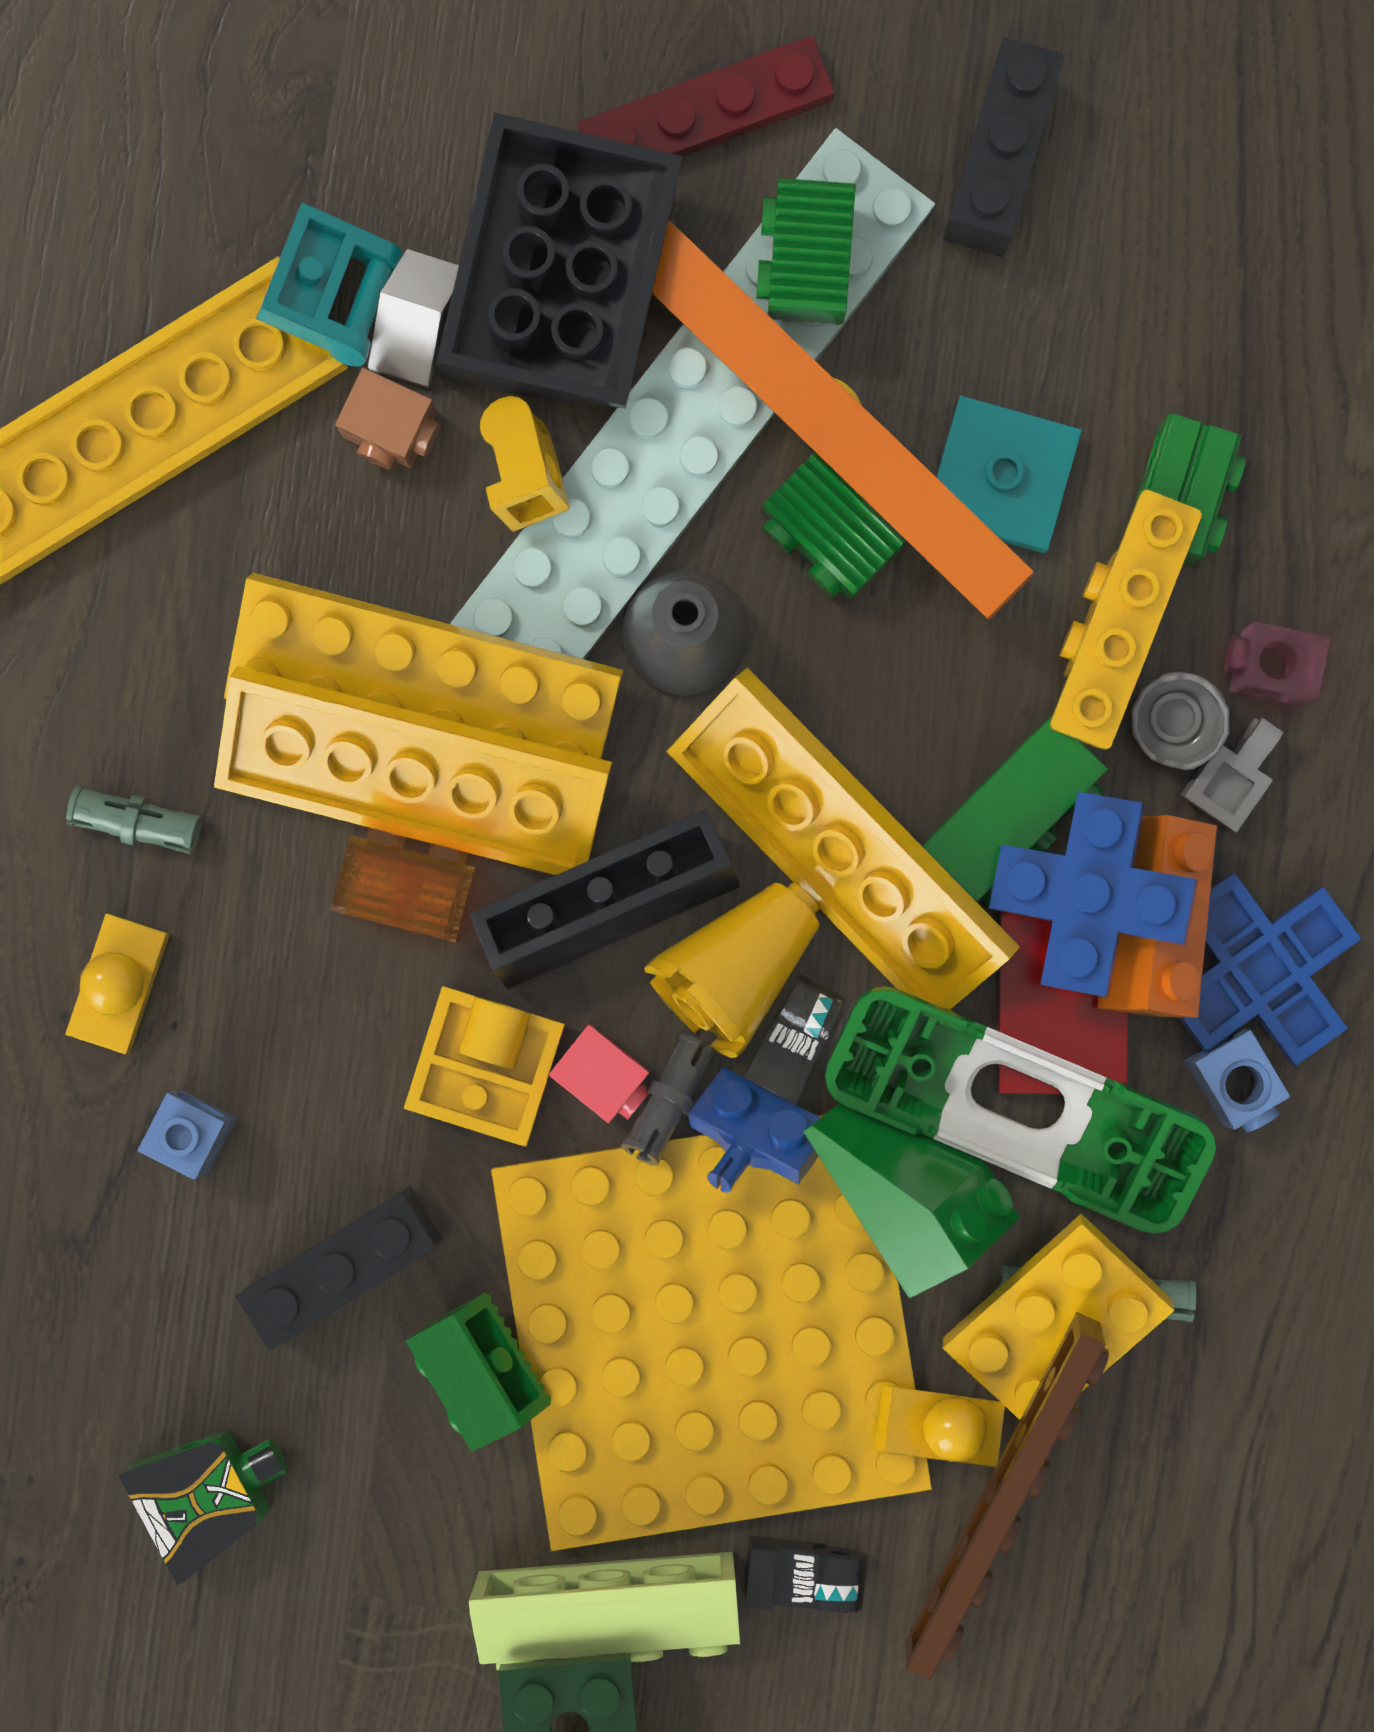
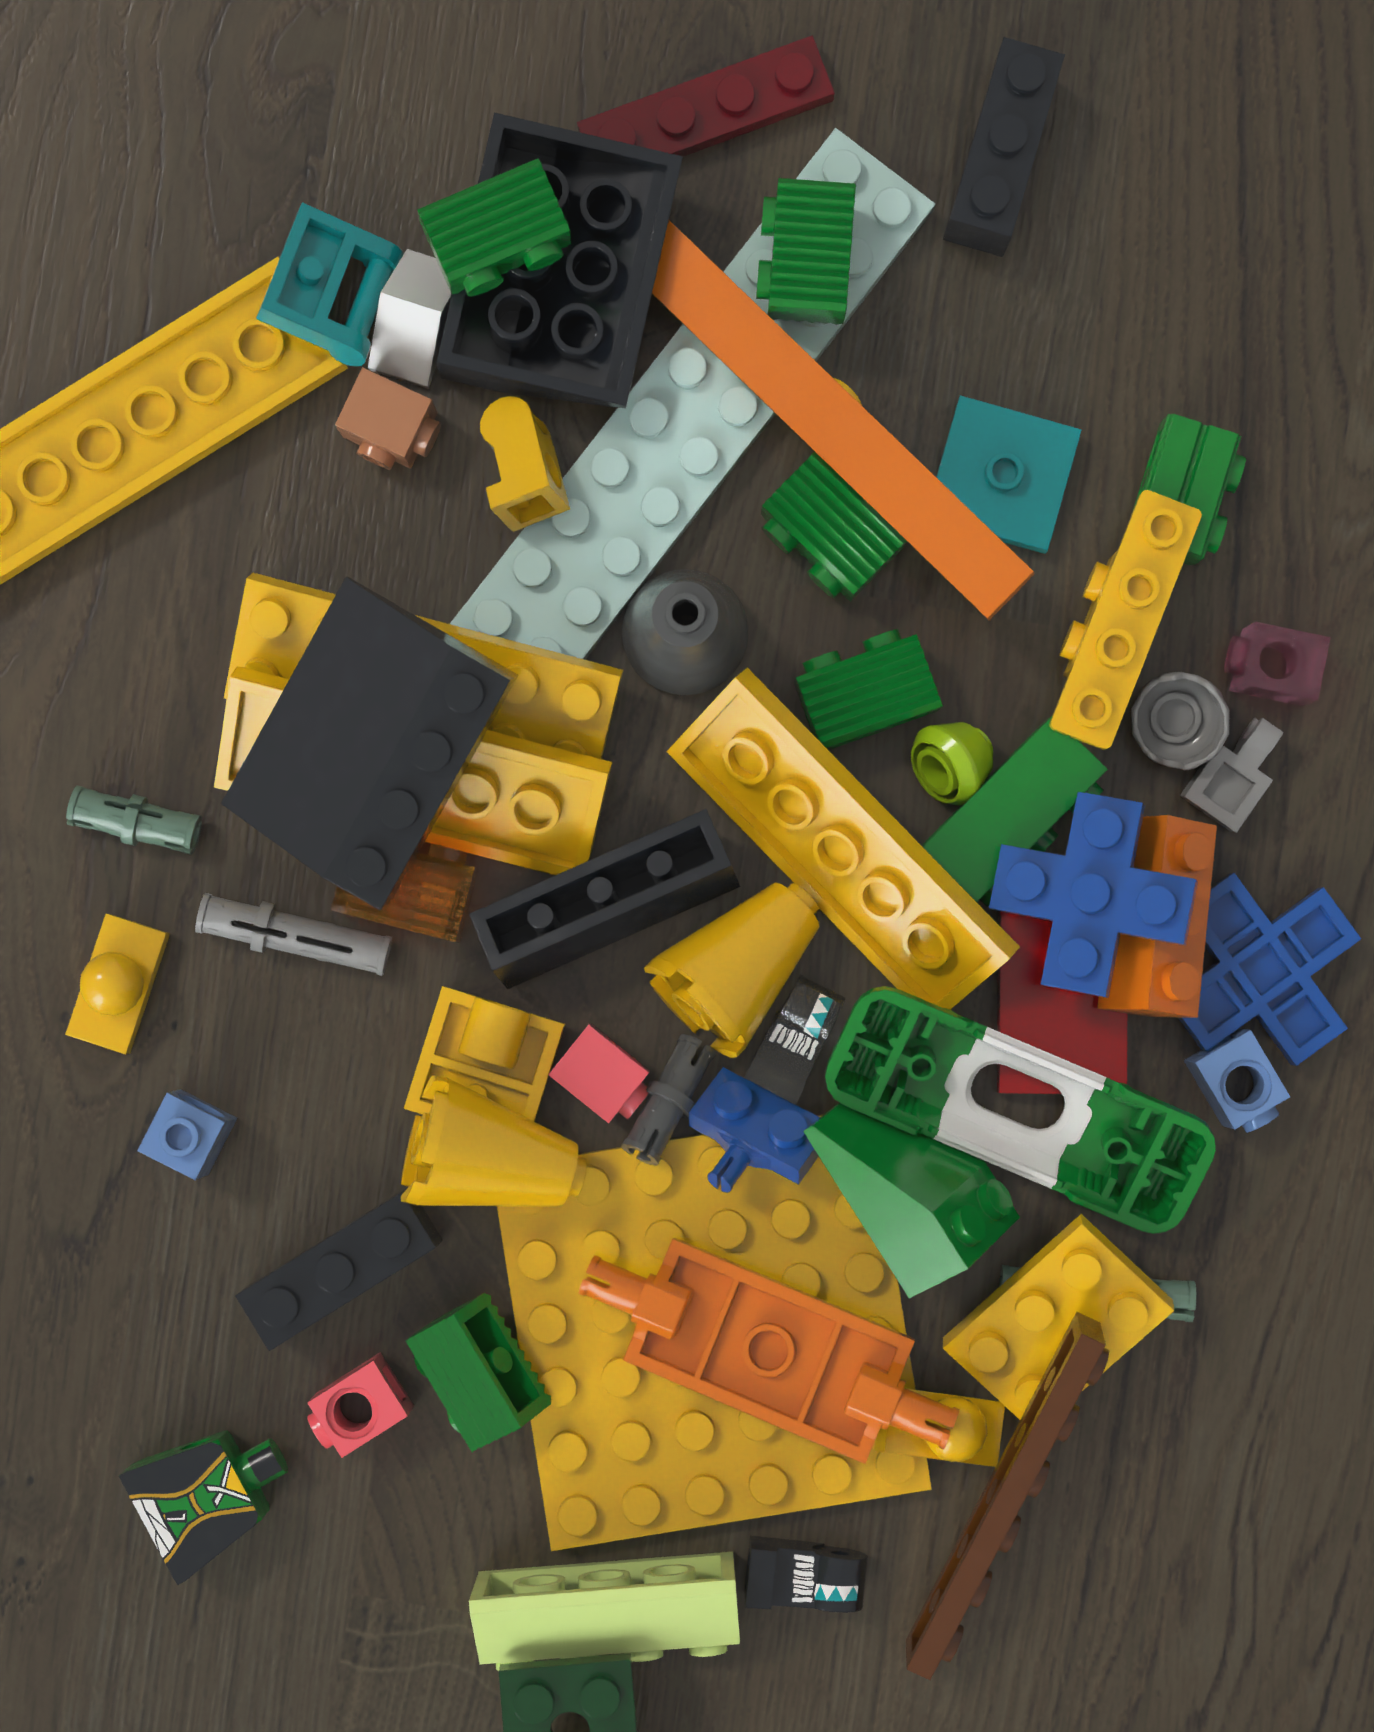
(221, 918): none -> light grey pin
(367, 743): none -> black slope
(381, 1388): none -> coral brick
(485, 1154): none -> yellow cone
(496, 229): none -> green brick
(769, 1350): none -> orange plate
(867, 691): none -> green brick
(952, 761): none -> lime cone

